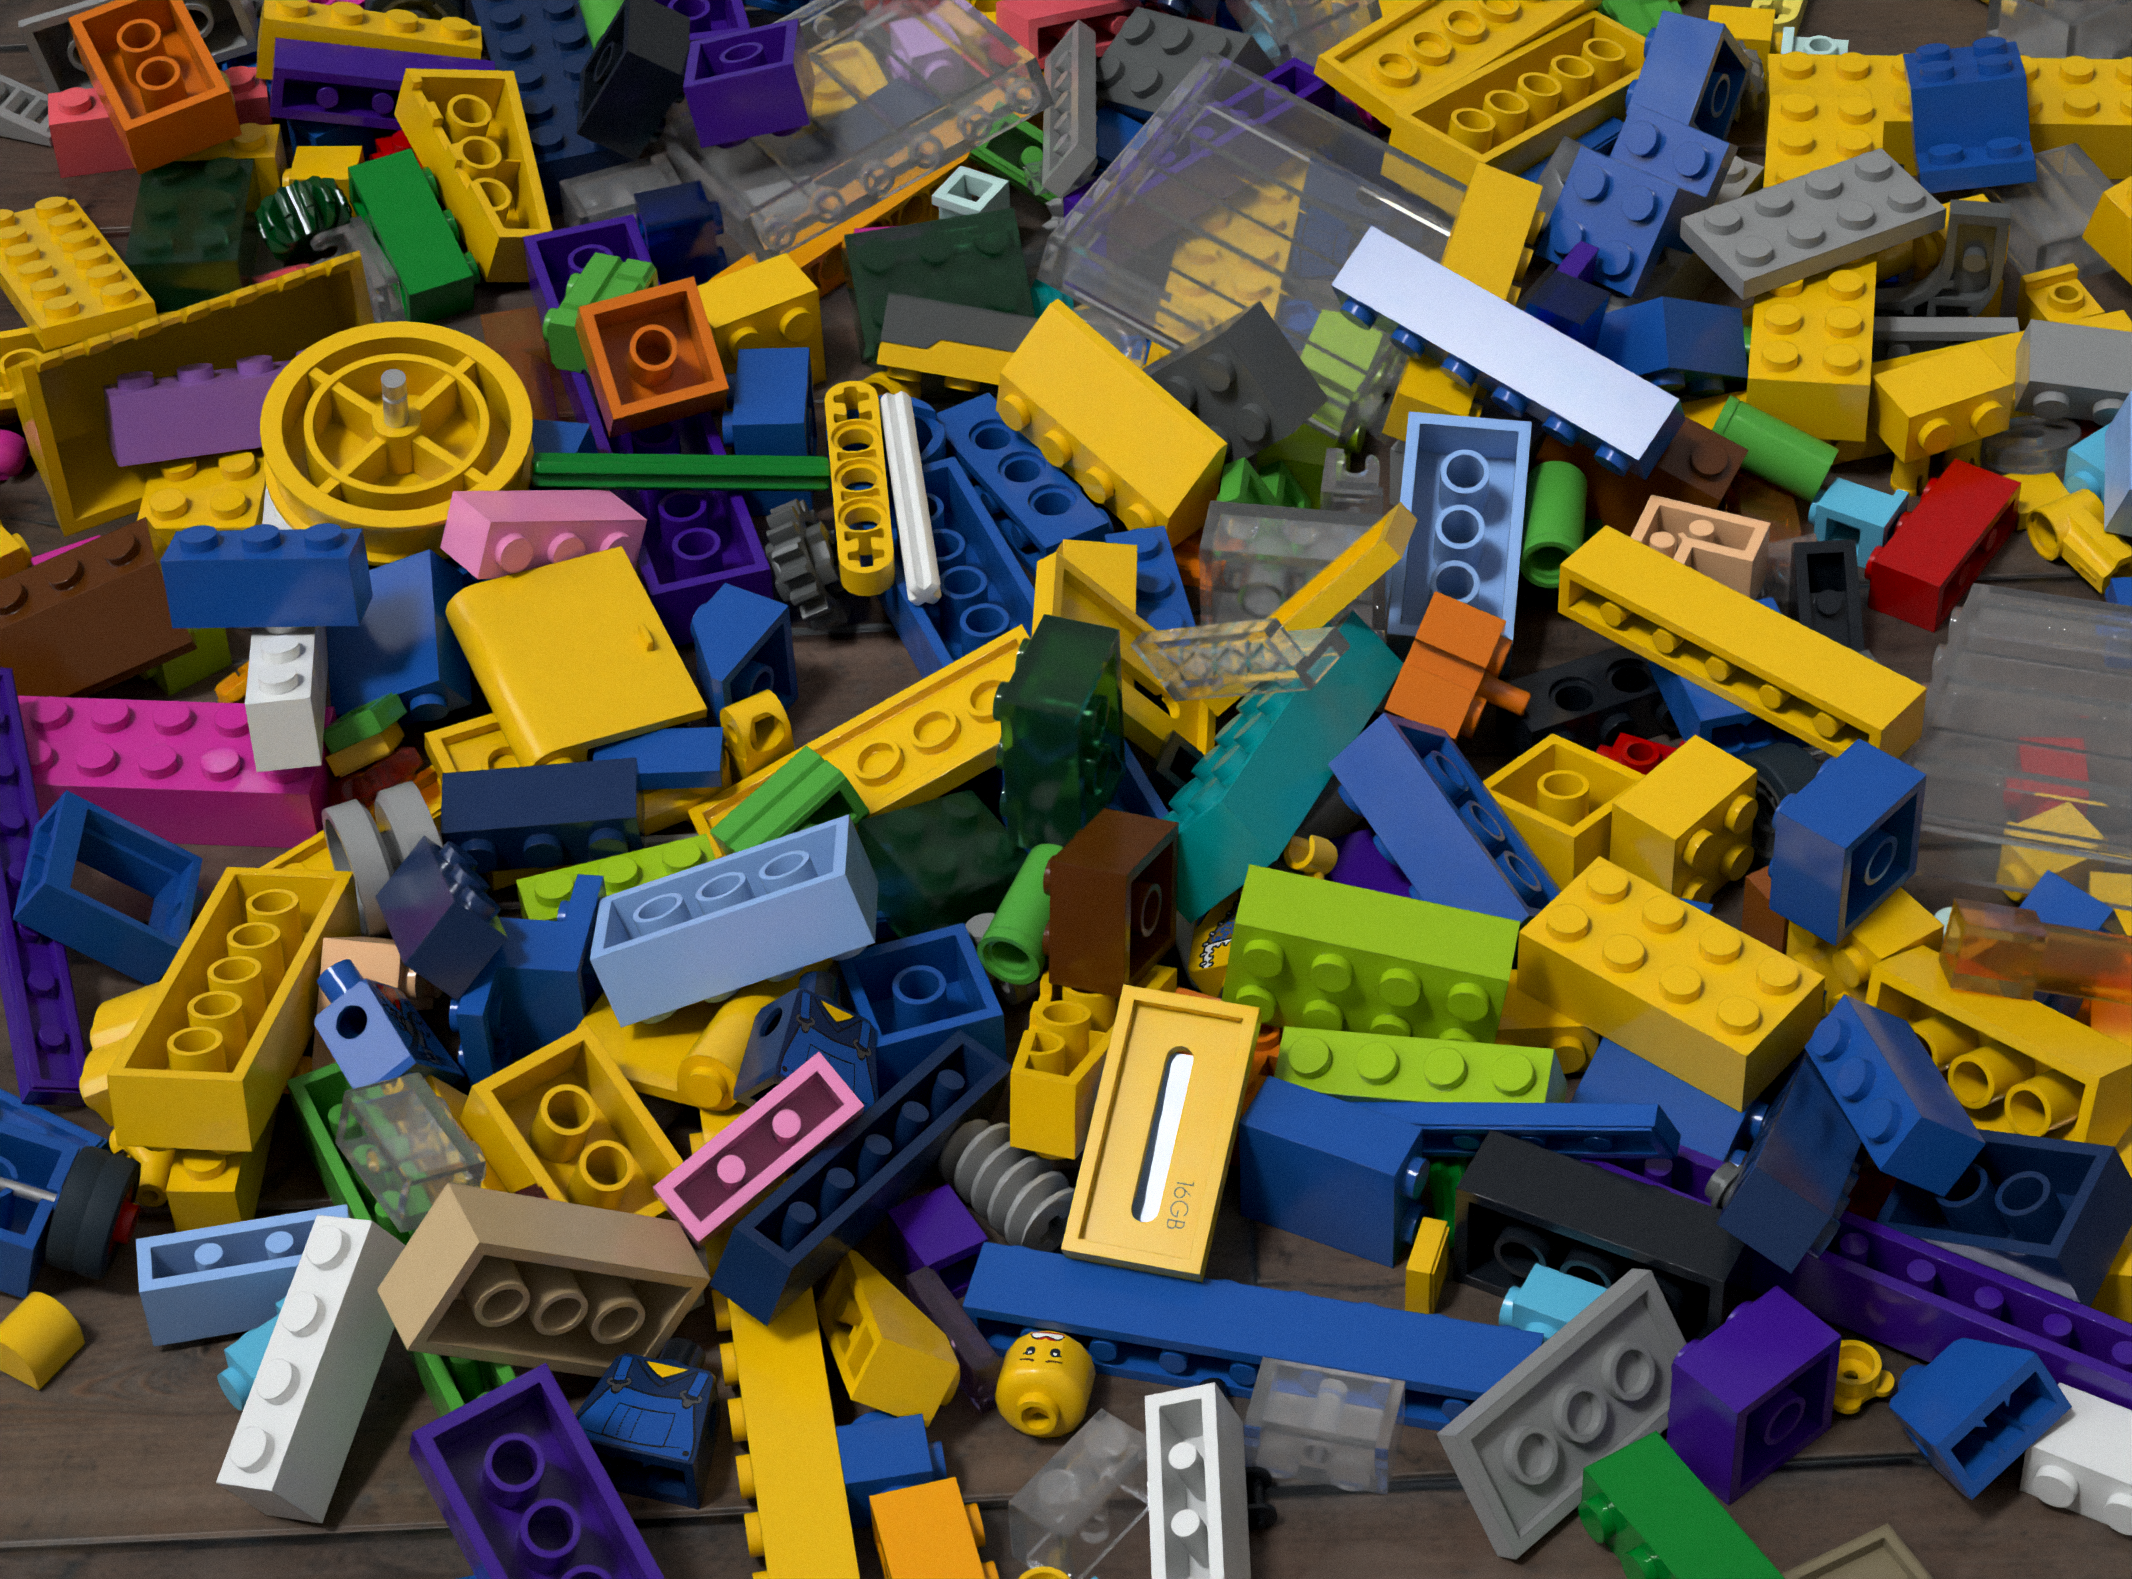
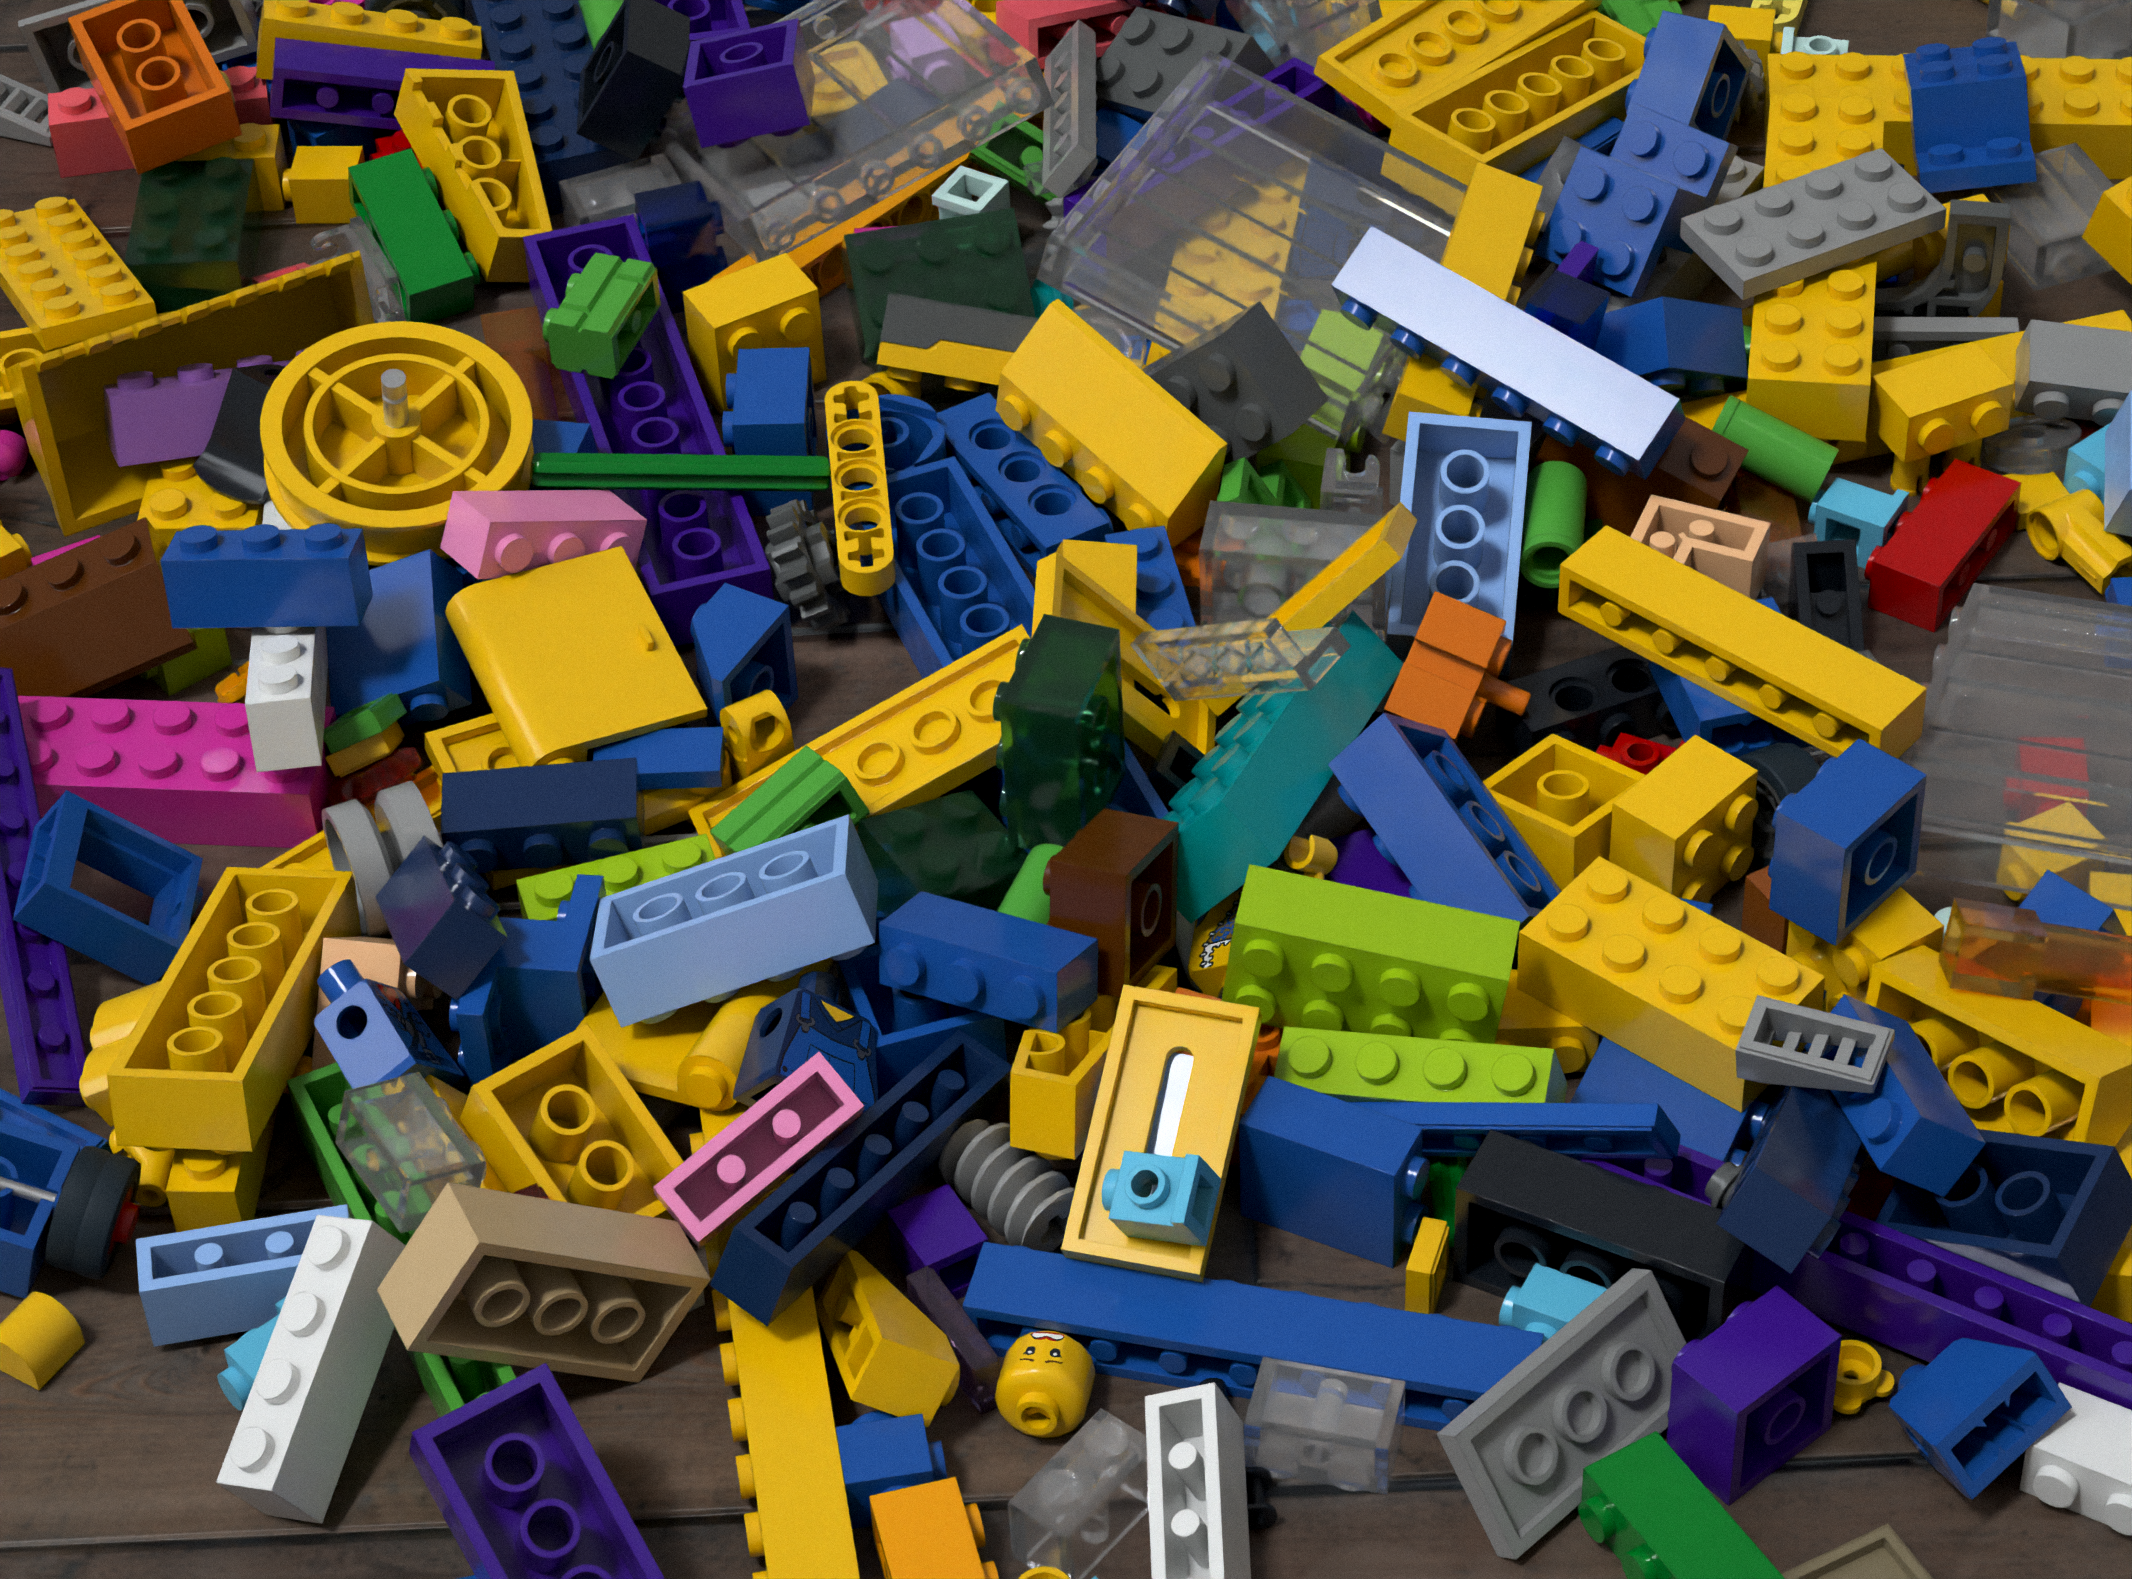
(234, 453): none -> black piece
(300, 213): dark green gear -> none
(651, 357): orange brick -> none
(656, 1423): torso -> none
(910, 499): white axle -> none
(988, 961): none -> blue brick
(1179, 1207): none -> medium azure brick
(1794, 1024): none -> light grey slope
(2054, 297): yellow brick -> none

